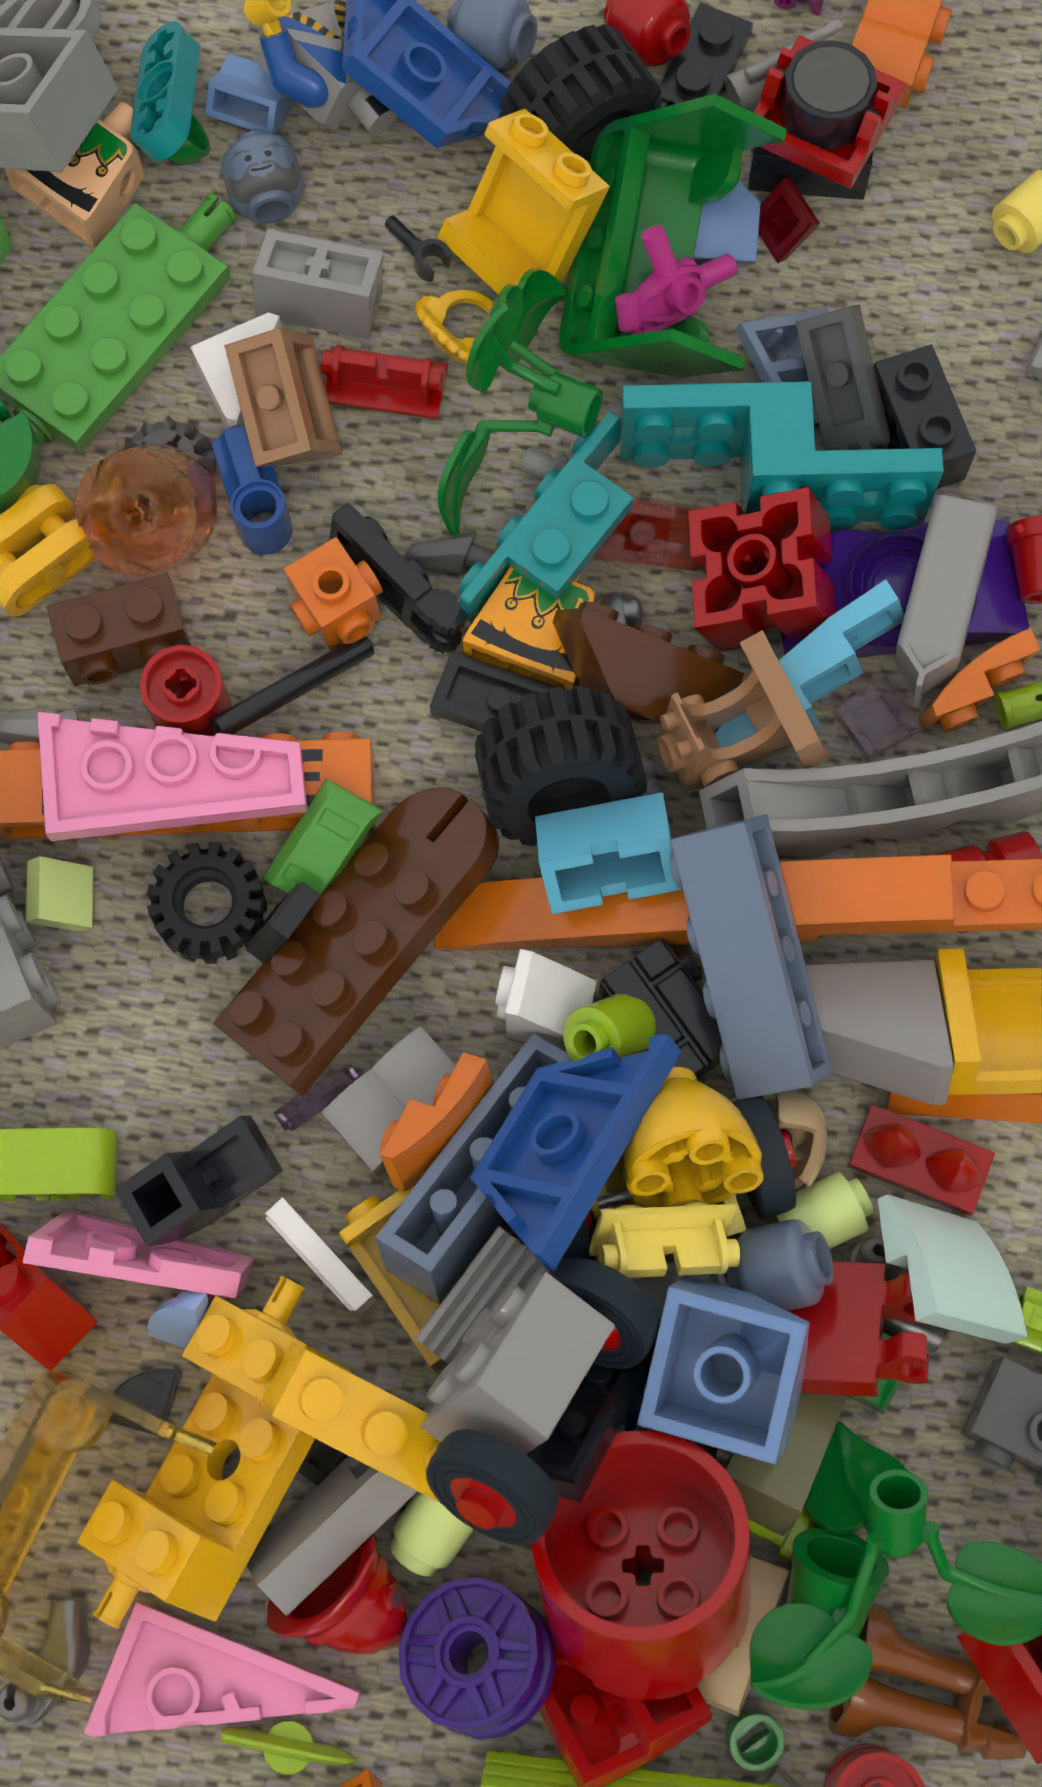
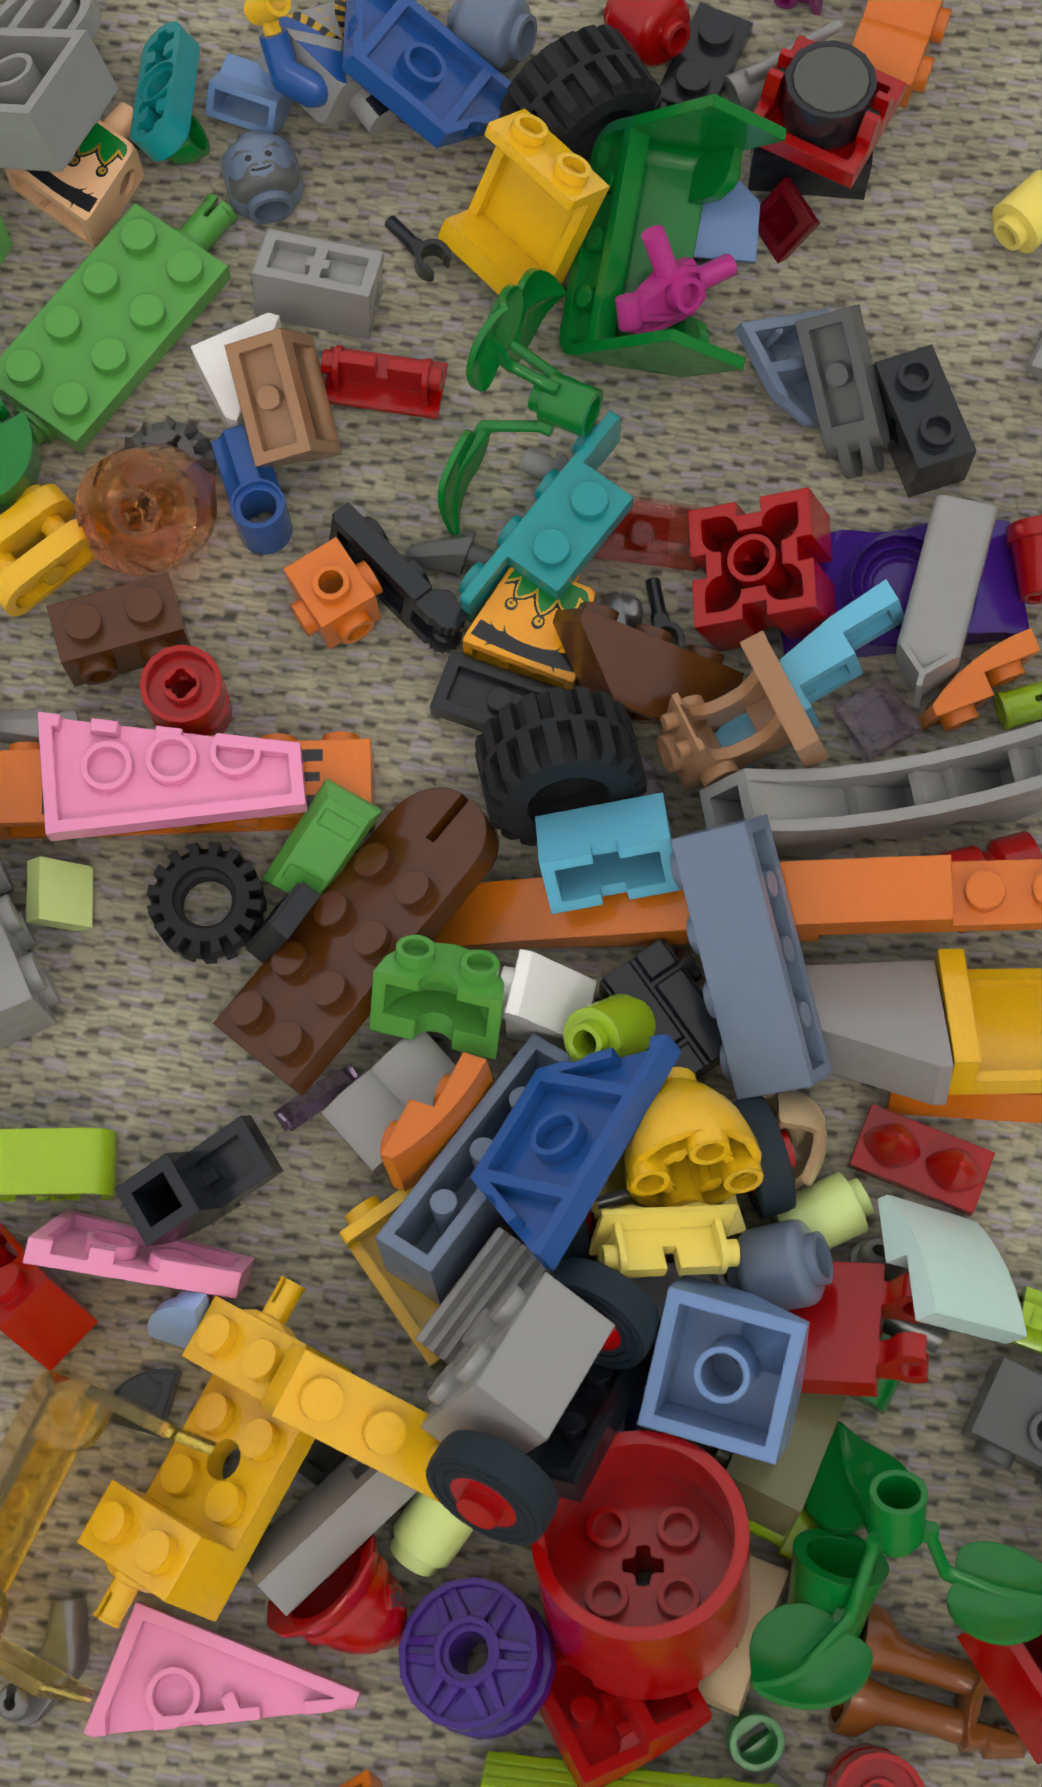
(287, 1747): lime piece -> none
(291, 687): black bar -> none
(319, 1257): white tile -> none
(432, 315): yellow piece -> none
(440, 991): none -> bright green cylinder
(659, 616): none -> black hand
(774, 438): teal bracket -> none

